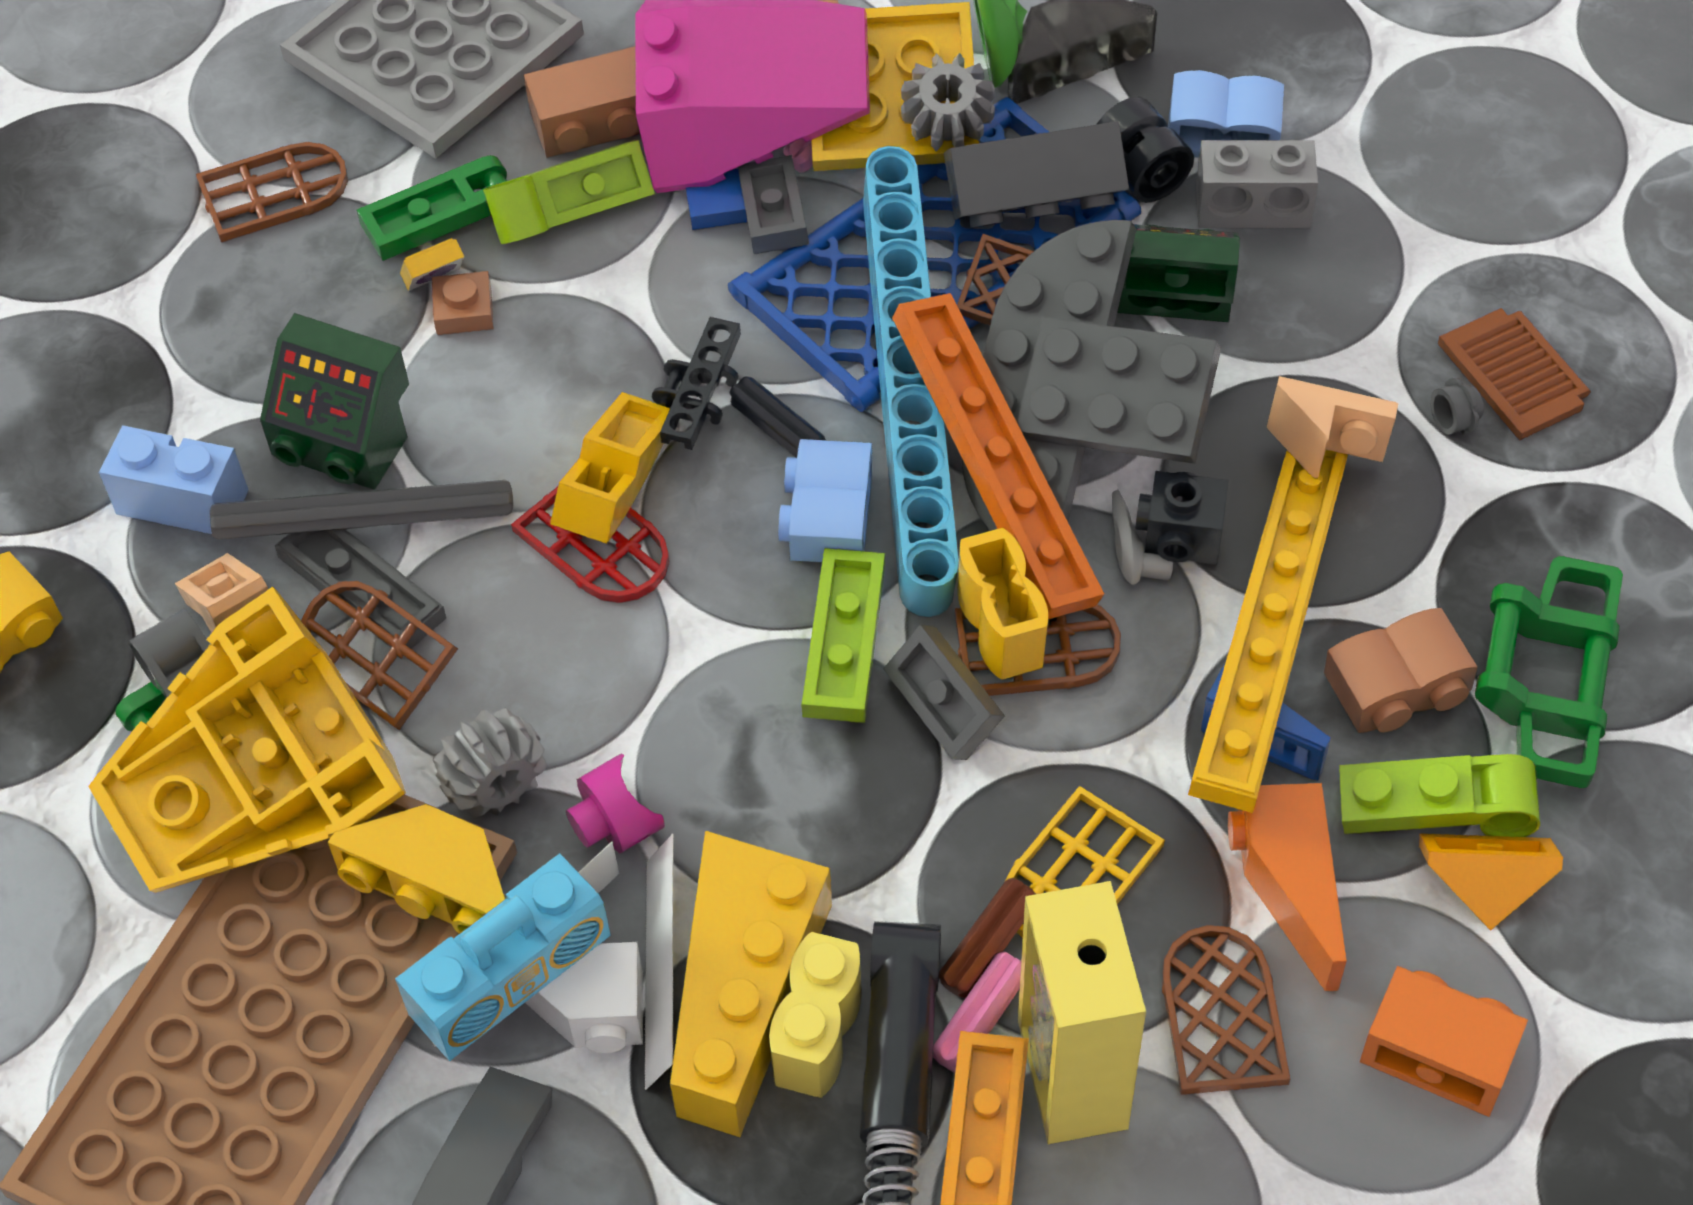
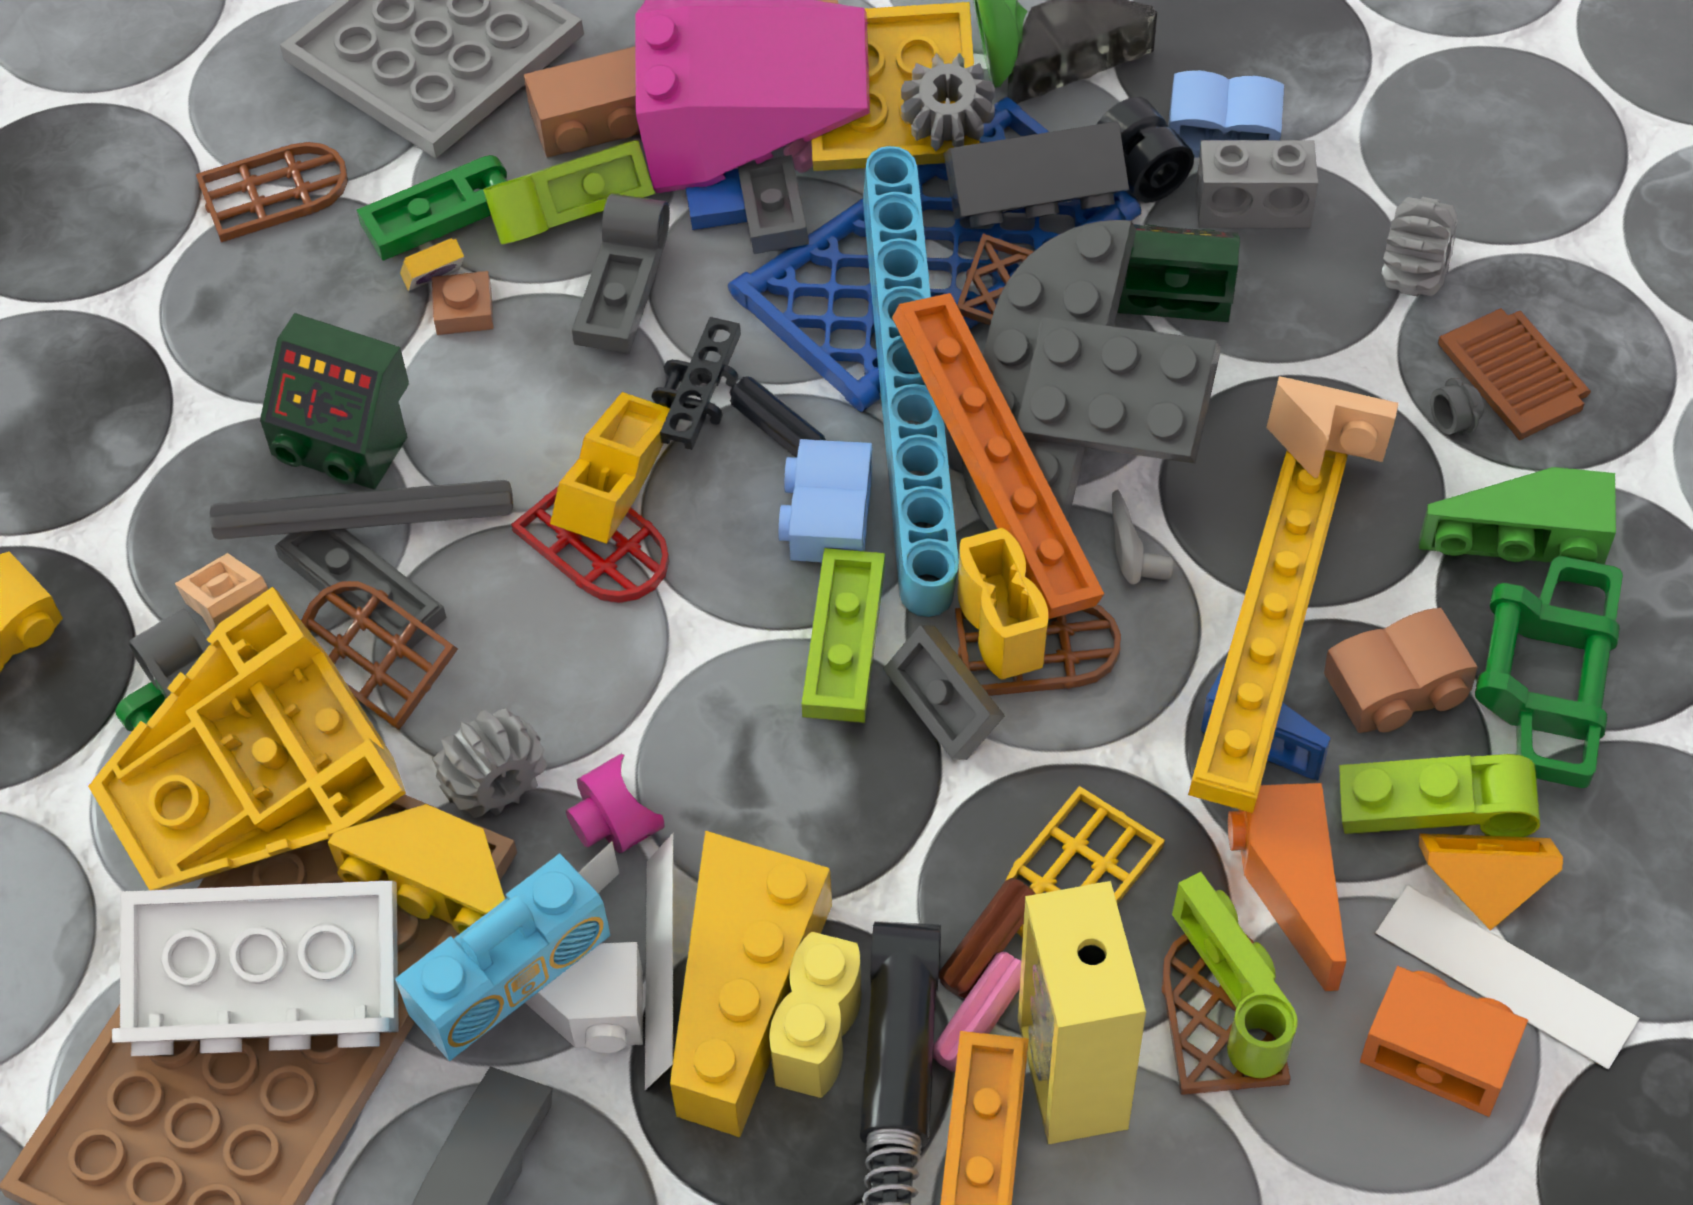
(170, 483): light blue piece -> none
(258, 966): none -> white bracket
(623, 272): none -> dark grey plate
(1183, 517): black brick -> none
(1244, 974): none -> lime plate
(1419, 246): none -> light grey gear
(1508, 975): none -> white sticker
(1528, 518): none -> bright green slope

